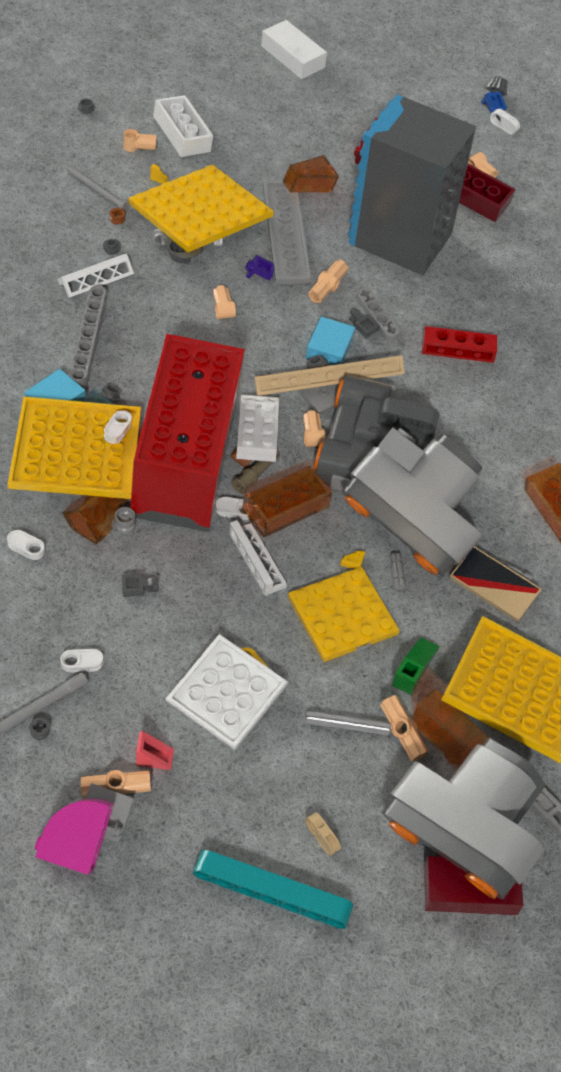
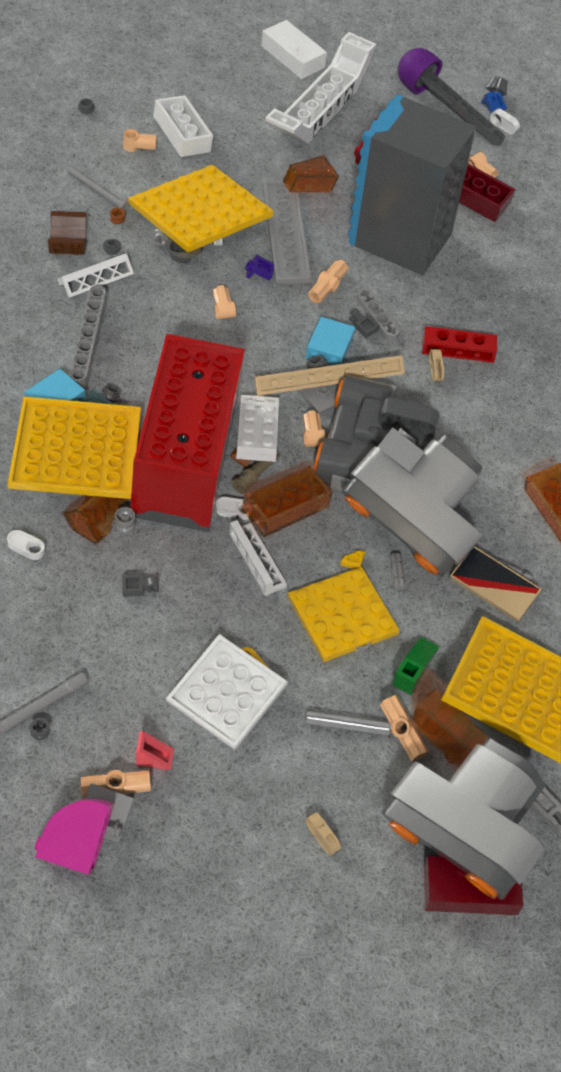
(67, 232): none -> reddish brown panel
(87, 660): white piece -> none
(115, 430): white piece -> none
(157, 175): yellow tile -> none
(273, 889): teal beam -> none
(328, 92): none -> white slope
(420, 71): none -> piece
(436, 365): none -> tan piece

